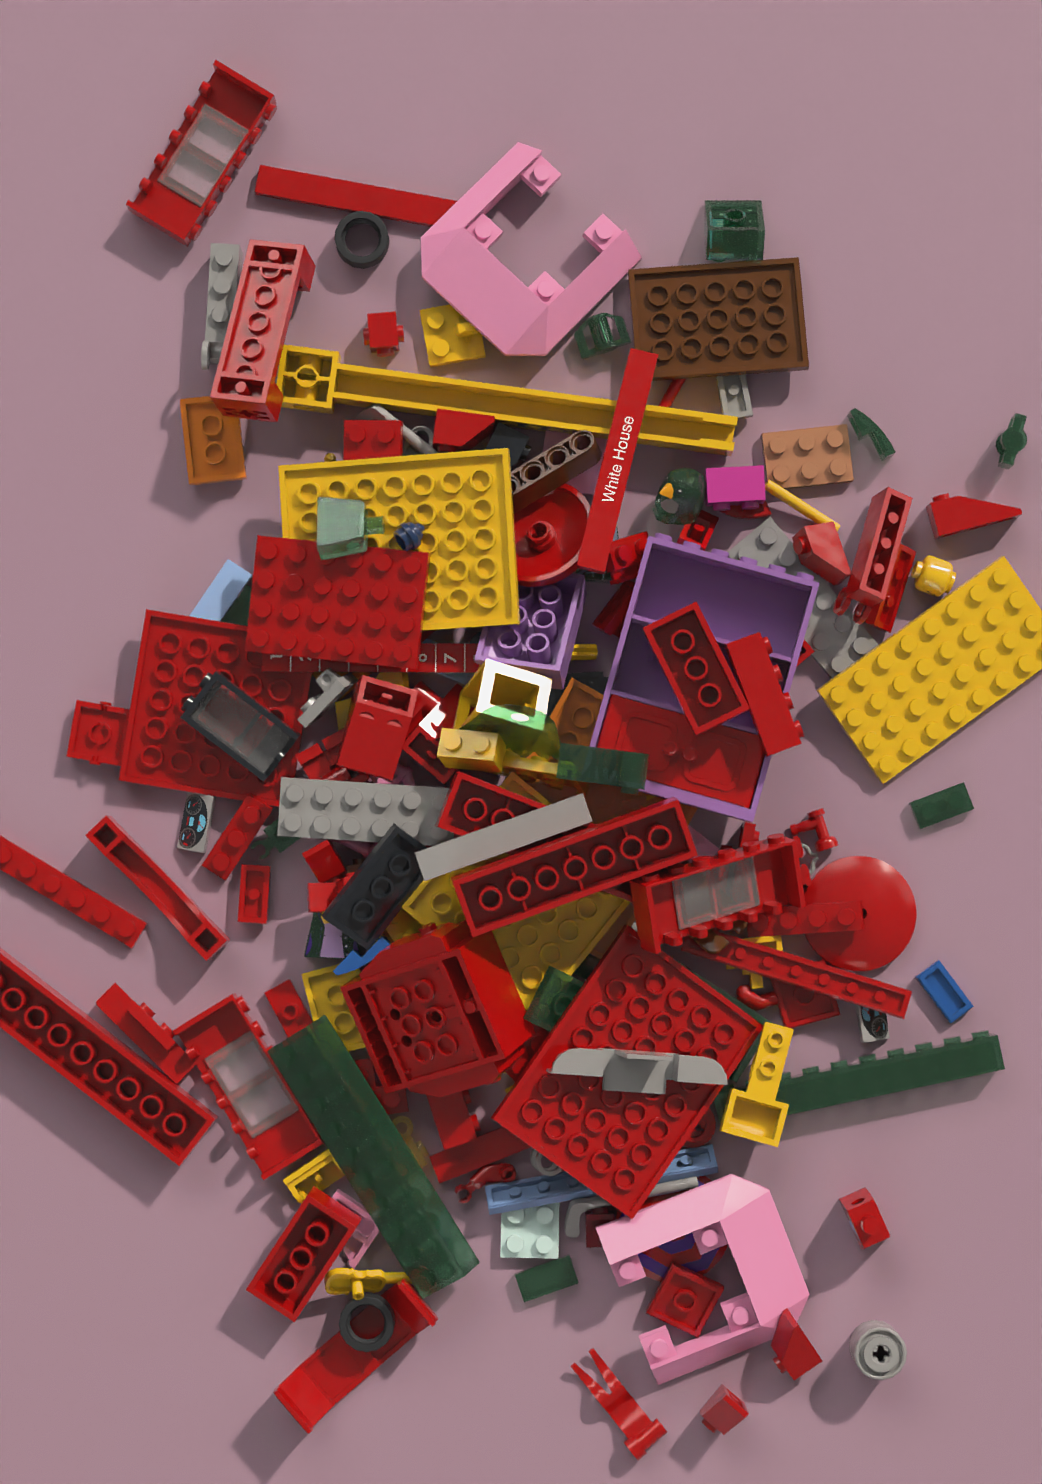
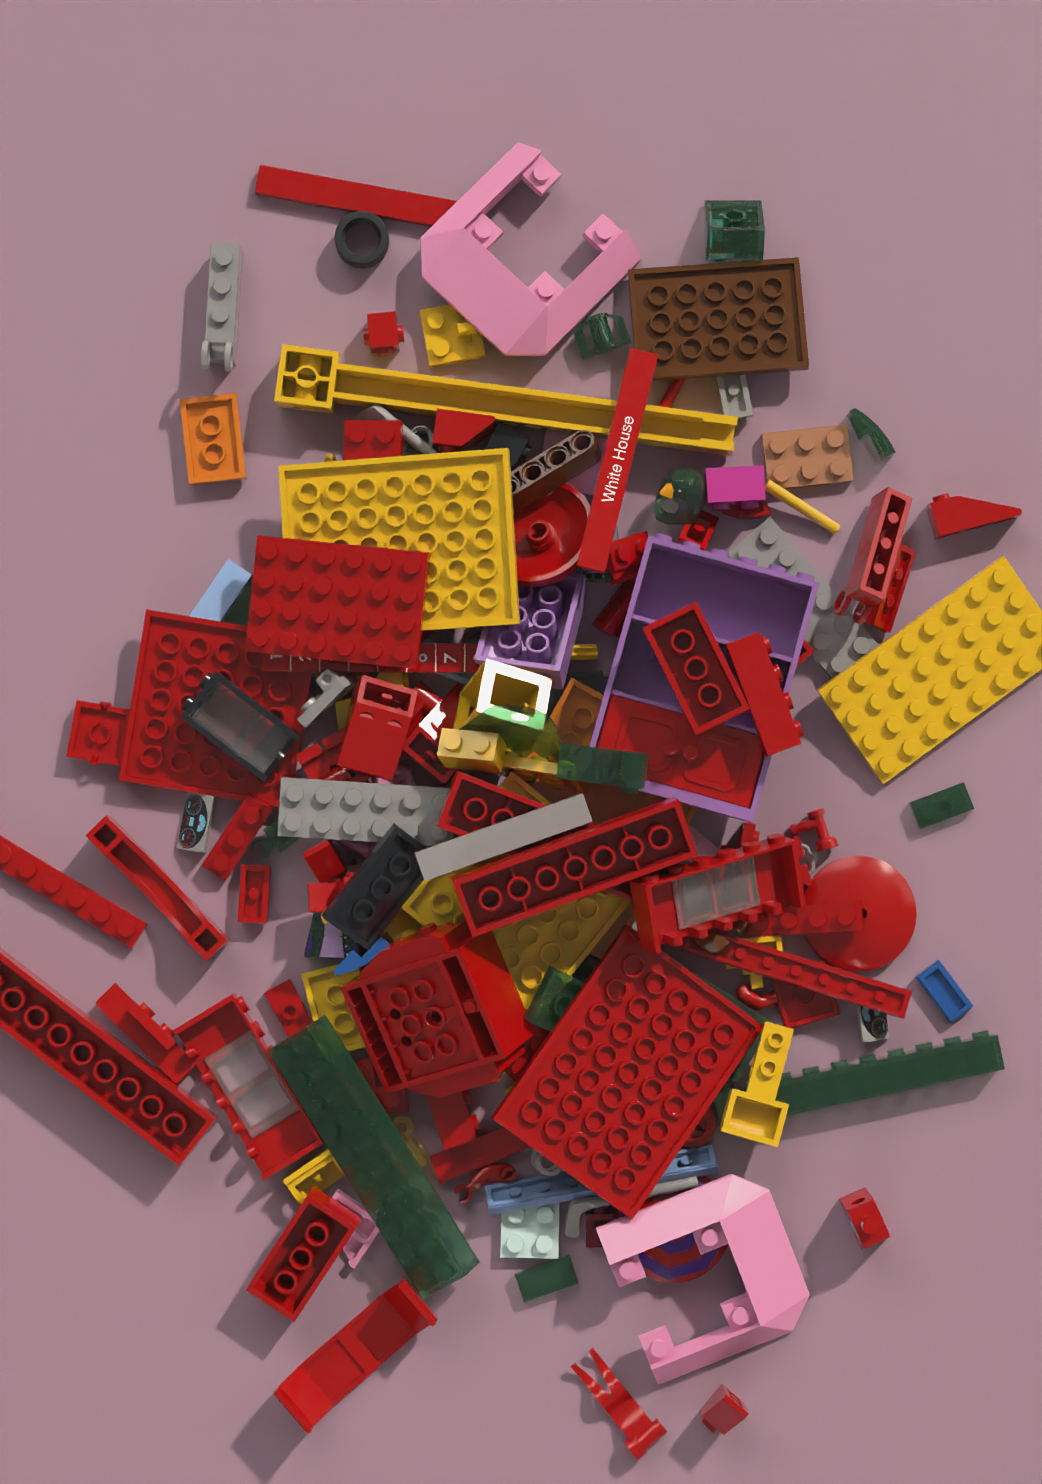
(203, 154): red window -> none
(258, 329): plate -> none
(344, 527): clear green torso -> none
(349, 1280): yellow piece -> none
(367, 1344): black tyre -> none
(409, 535): dark blue plate -> none
(638, 1069): light grey piece -> none
(685, 1299): red tile -> none
(793, 1348): red slope -> none
(822, 552): slope -> none
(866, 1340): light grey piece -> none
(933, 576): yellow head -> none
(1011, 441): clear green piece -> none

